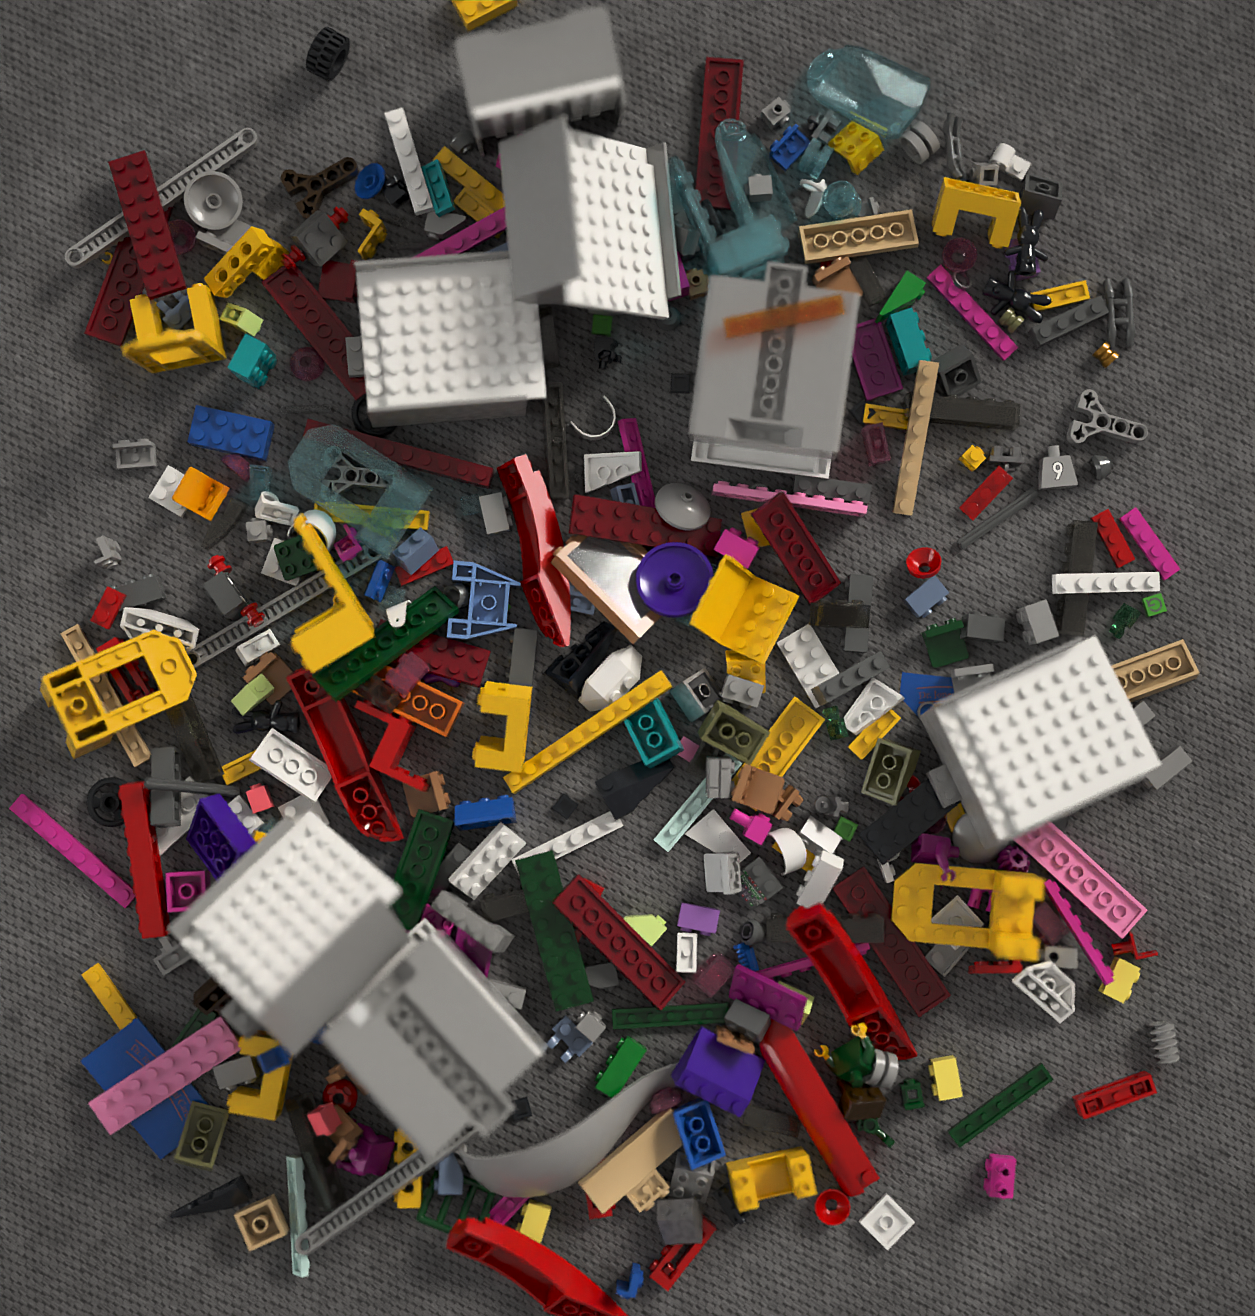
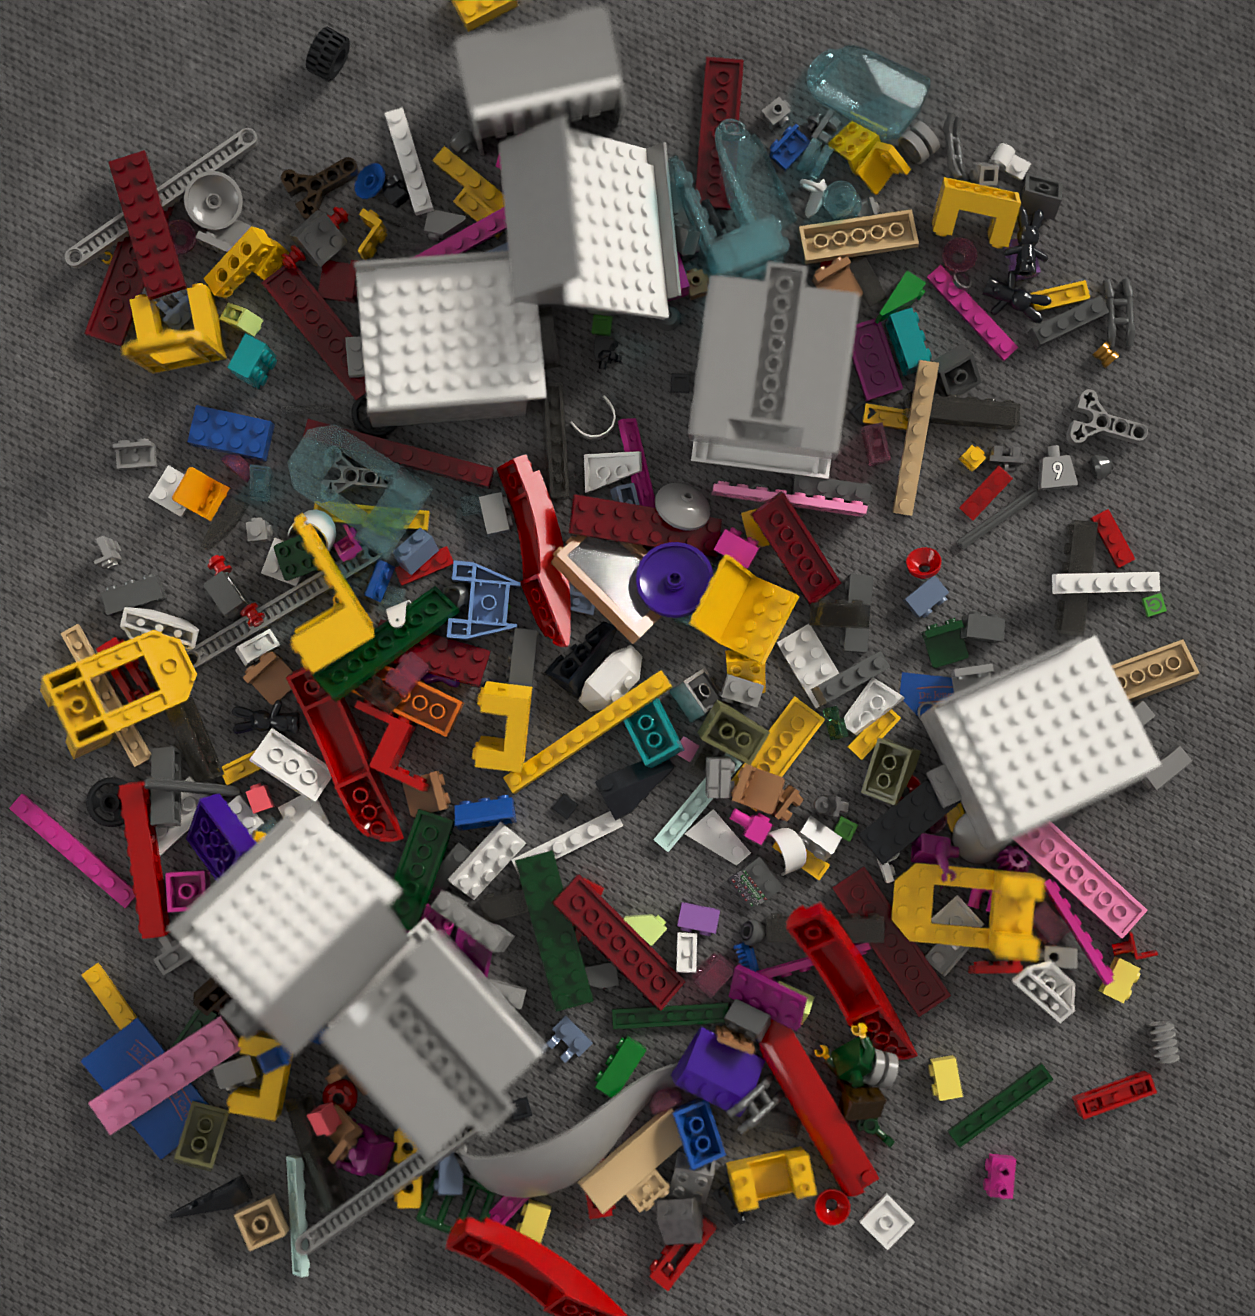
(108, 608): red plate -> none
(253, 694): yellowish green slope -> none
(271, 509): white plate -> none
(308, 373): clear pink piece -> none
(438, 188): teal plate -> none
(590, 1024): light grey brick -> none
(629, 1289): blue bracket -> none
(722, 872): light grey bracket -> none
(747, 1102): none -> dark grey piece
(758, 188): light grey brick -> none
(784, 316): clear orange plate -> none
(820, 879): white brick -> none
(880, 165): none -> yellow bracket
(911, 1094): dark green window -> none
(1010, 320): olive wheel -> none
(1037, 622): light grey brick -> none
(1124, 618): clear green plate -> none
(1149, 543): dark pink plate -> none

